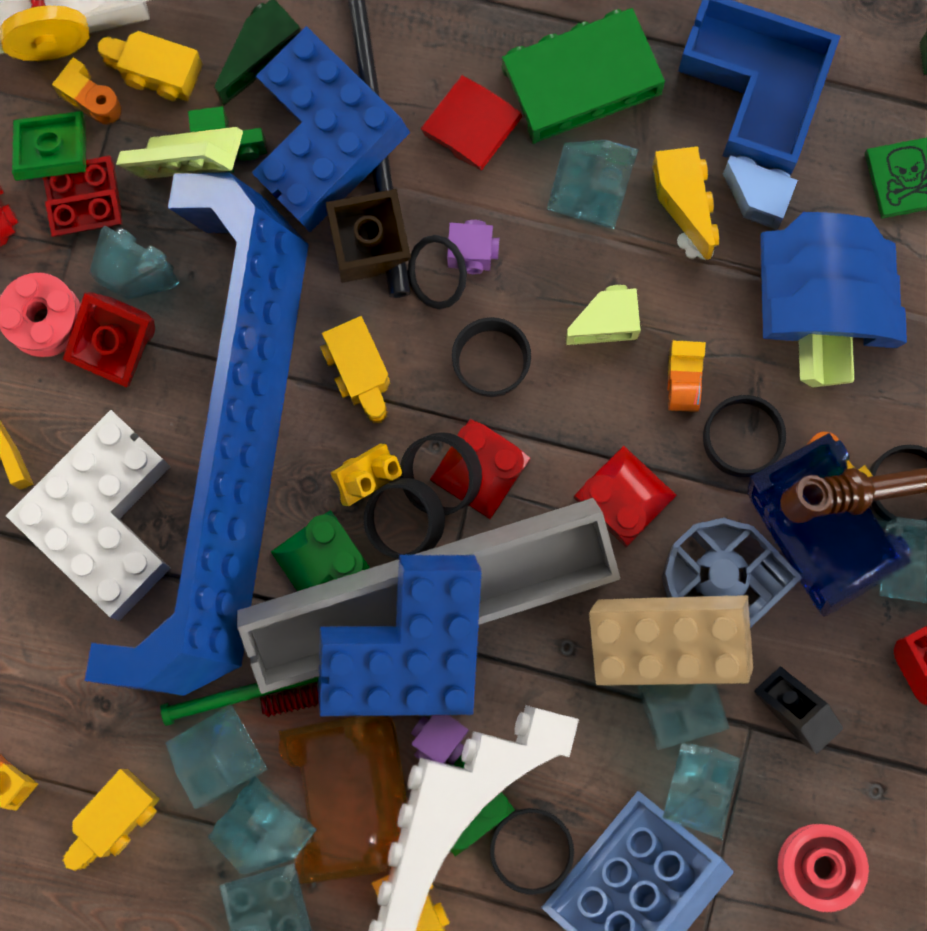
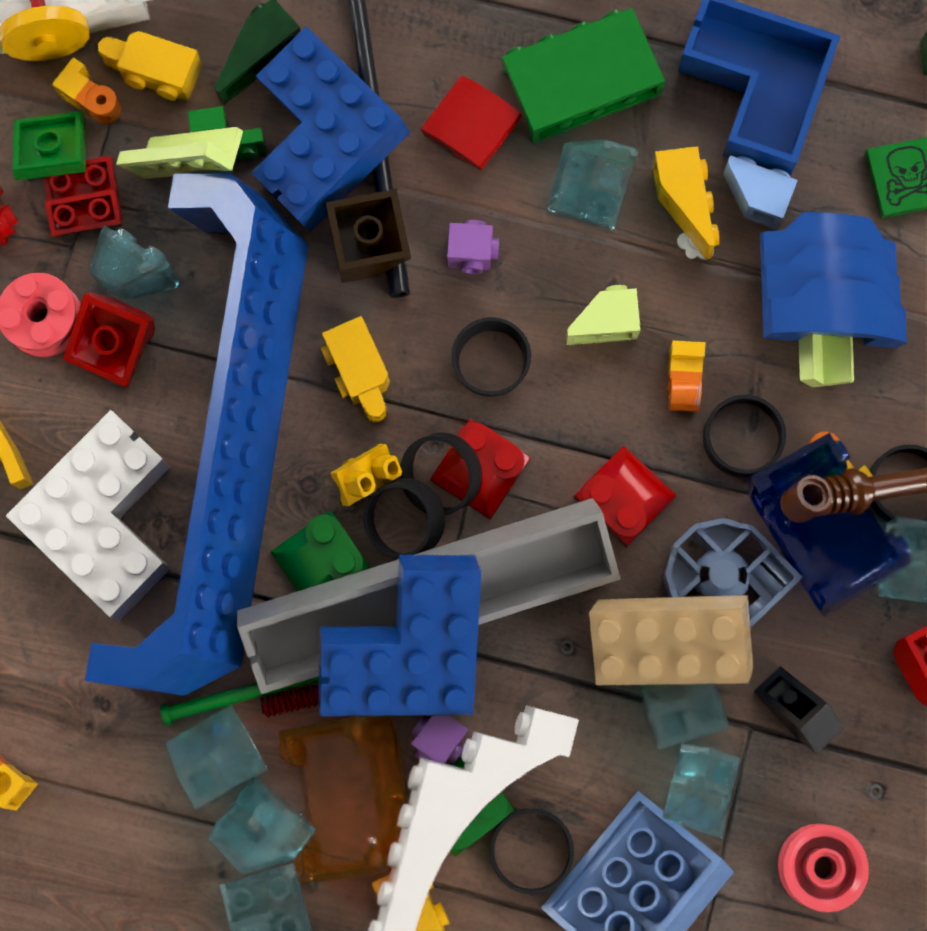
(109, 819): yellow hinge -> none
(461, 265): black piece -> none

